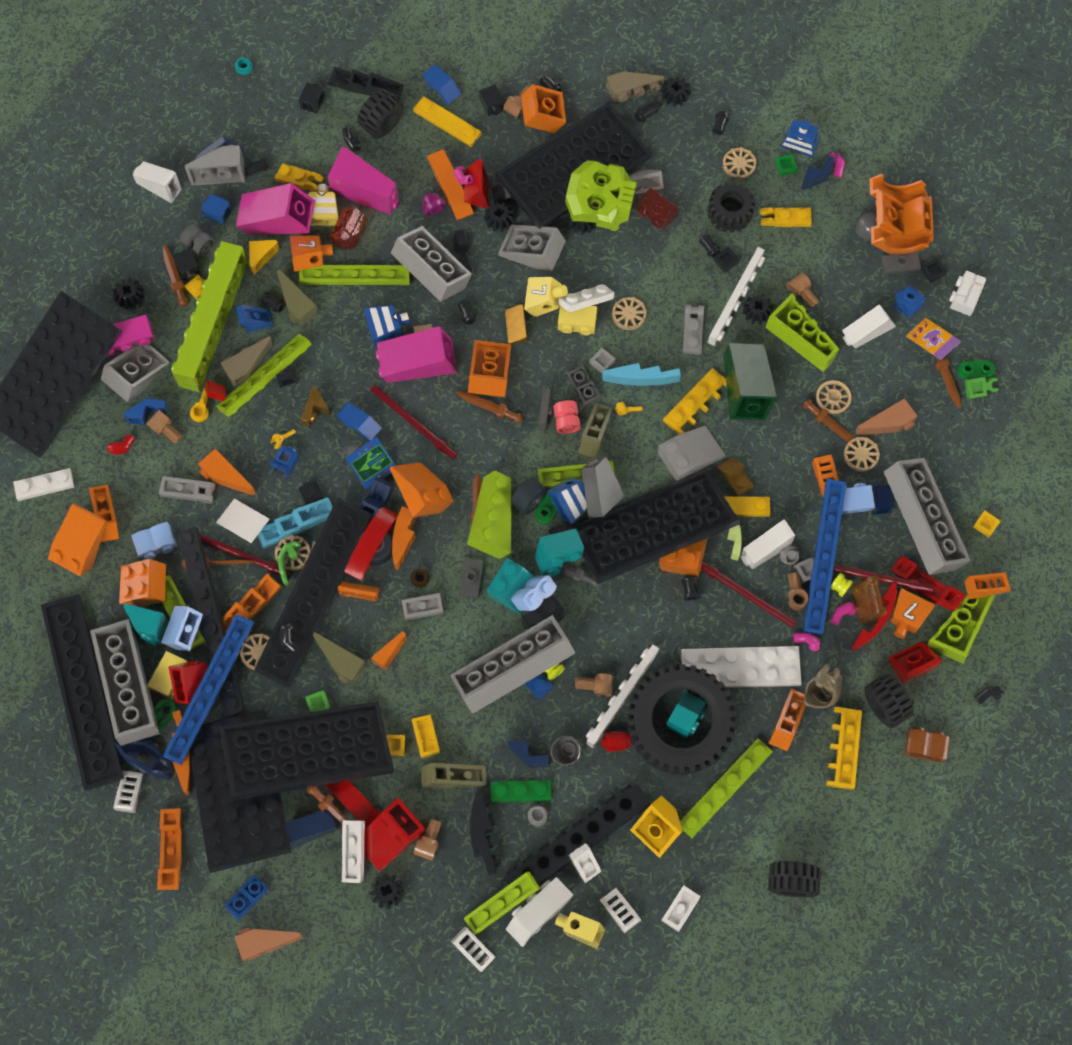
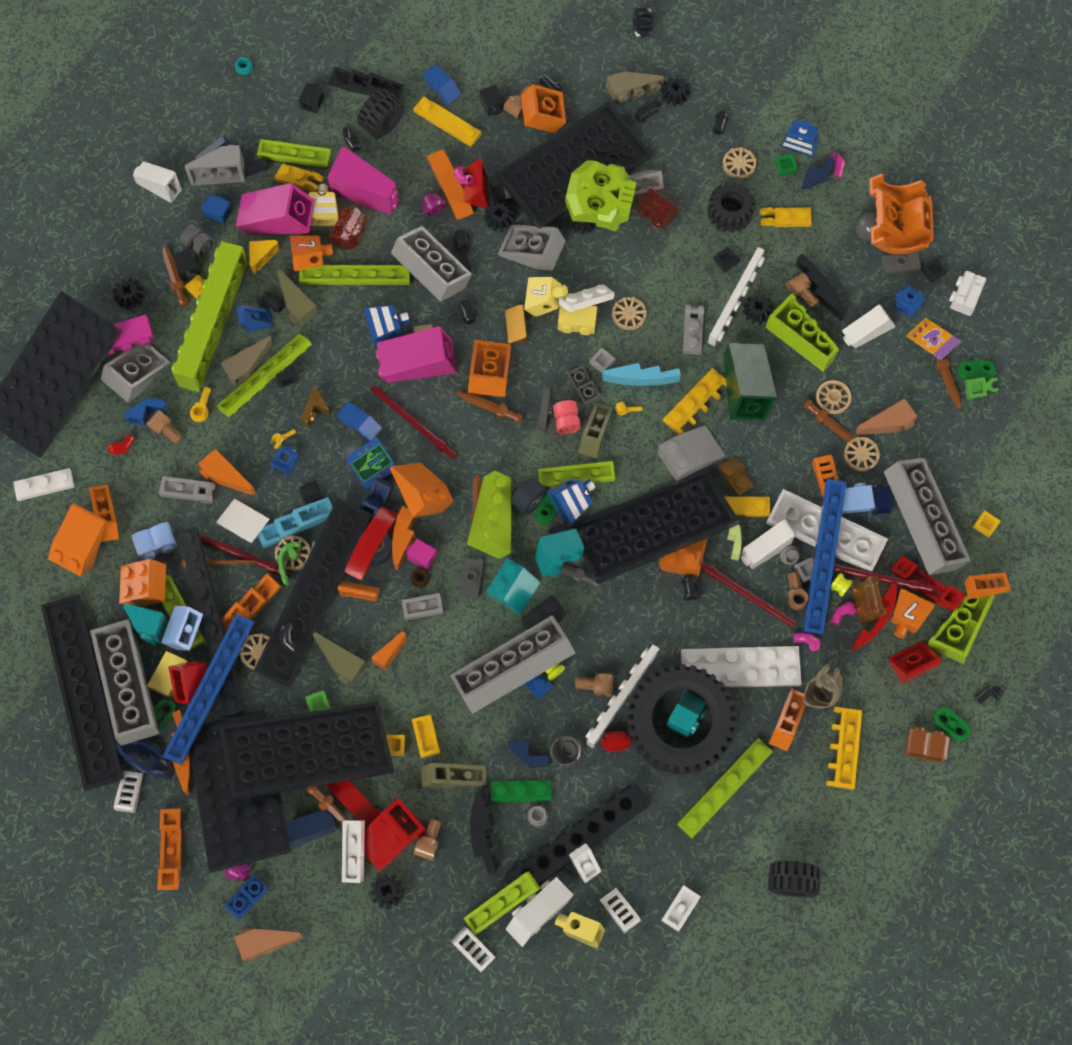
(215, 390): red tile -> none
(238, 873): none -> magenta cone
(294, 153): none -> lime plate
(421, 554): none -> dark pink brick
(533, 593): light blue brick -> none
(600, 487): dark grey slope -> none
(642, 22): none -> black gear
(658, 826): yellow slope -> none
(709, 245): black pin -> none
(823, 289): none -> black slope
(854, 544): none -> white plate
(889, 700): black tyre -> none
(952, 723): none -> green plate

